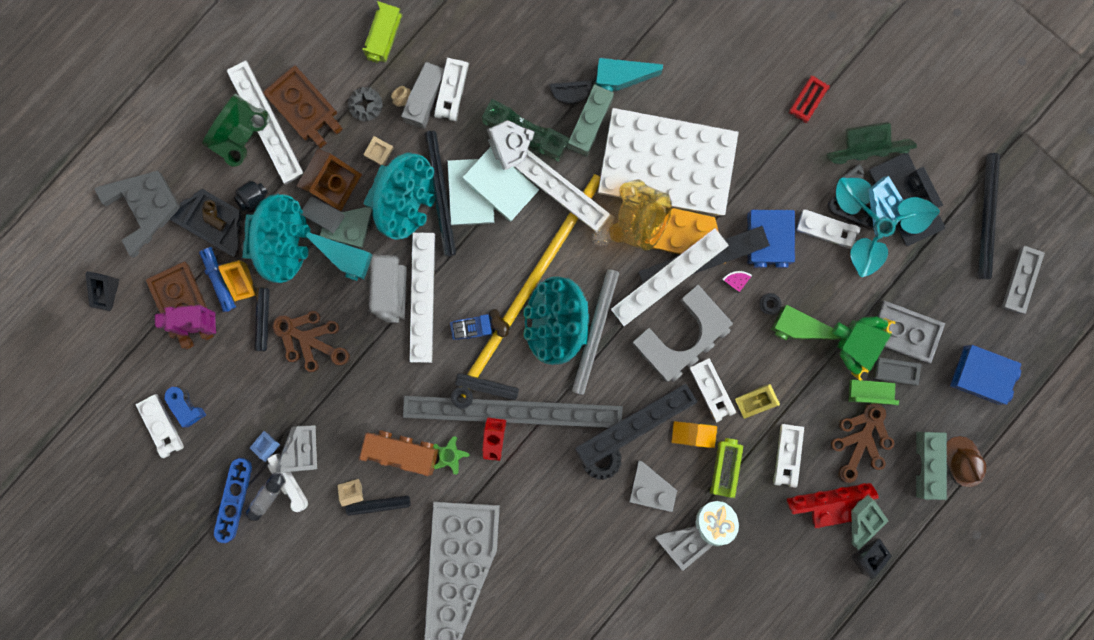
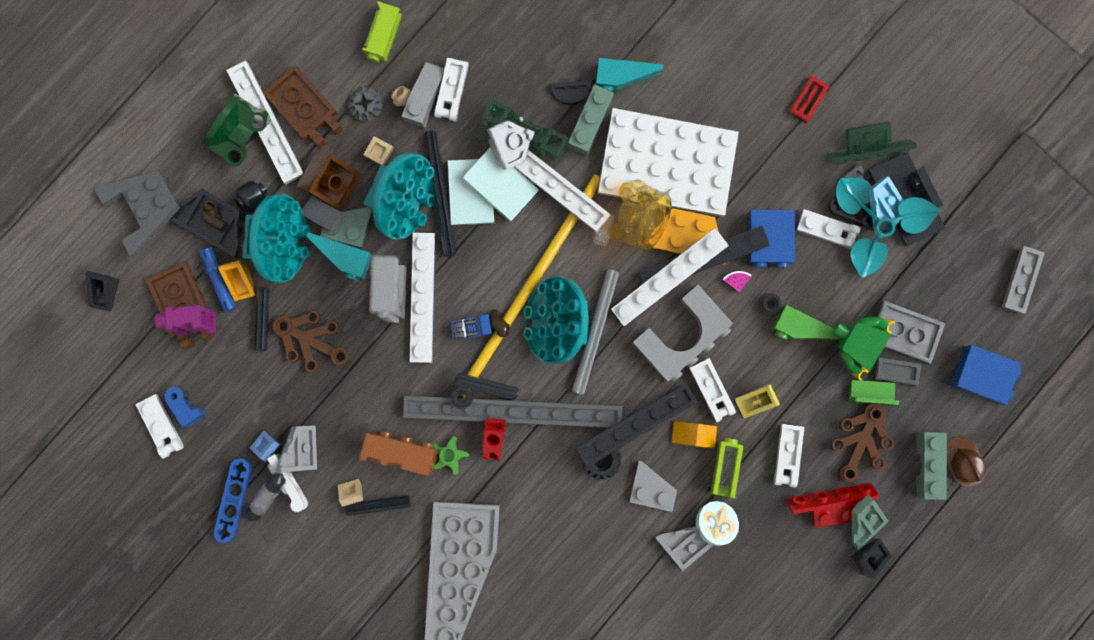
(989, 216): black axle -> none

